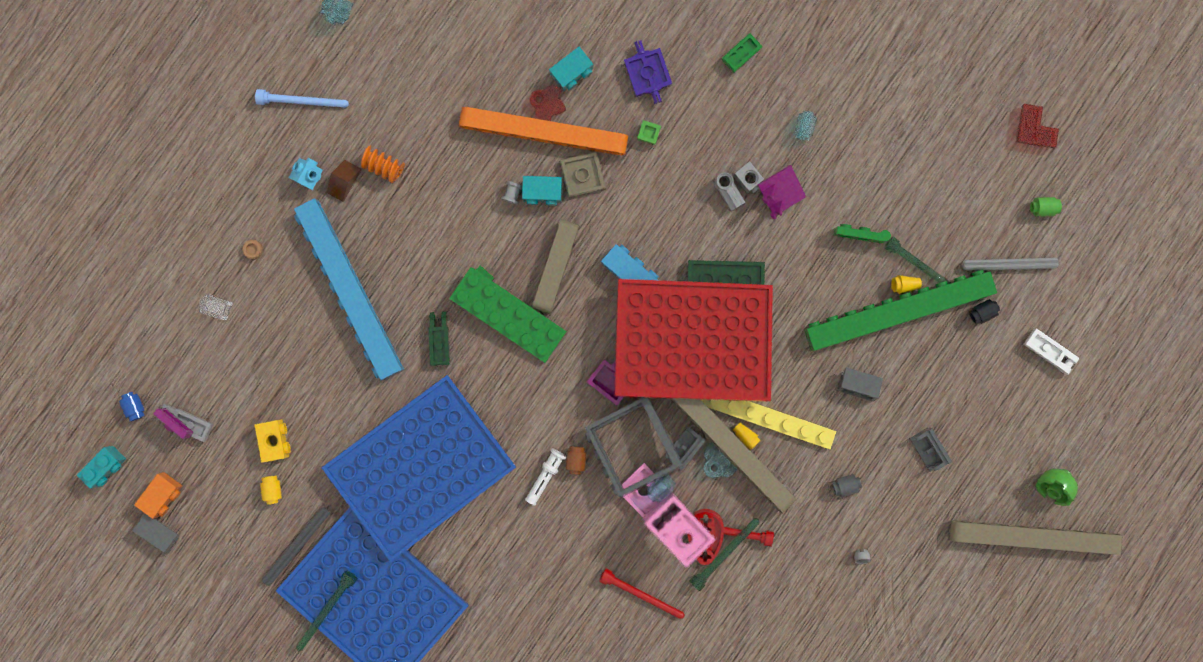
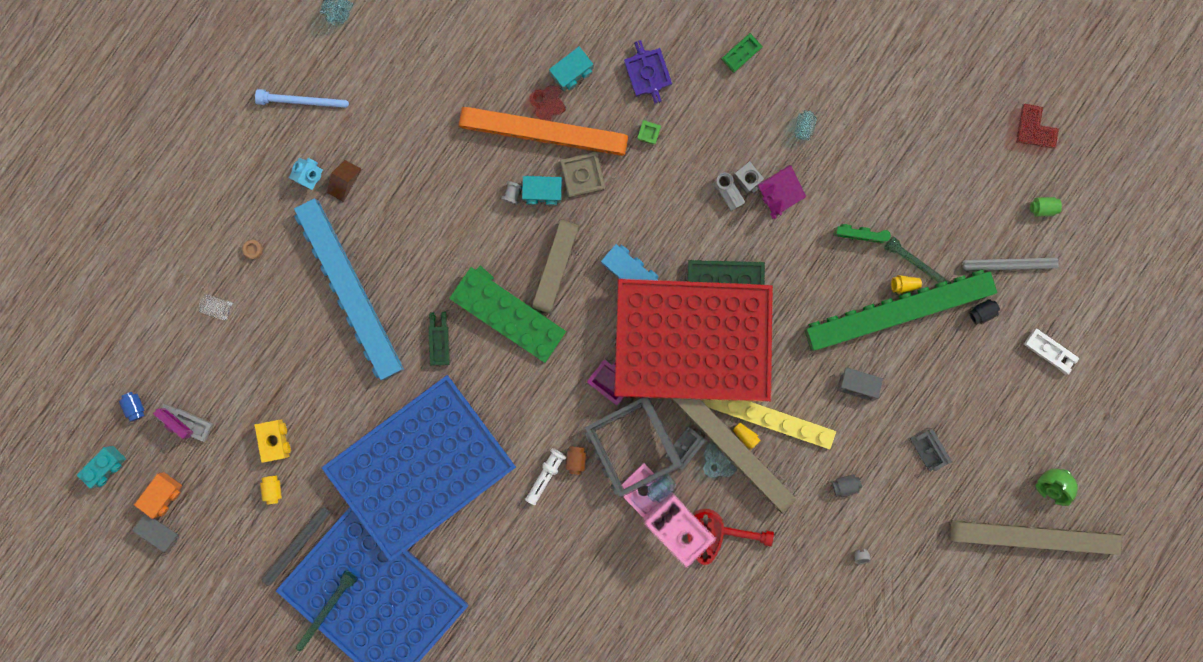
(380, 165): orange piece -> none
(609, 578): red piece -> none
(699, 580): clear green piece -> none

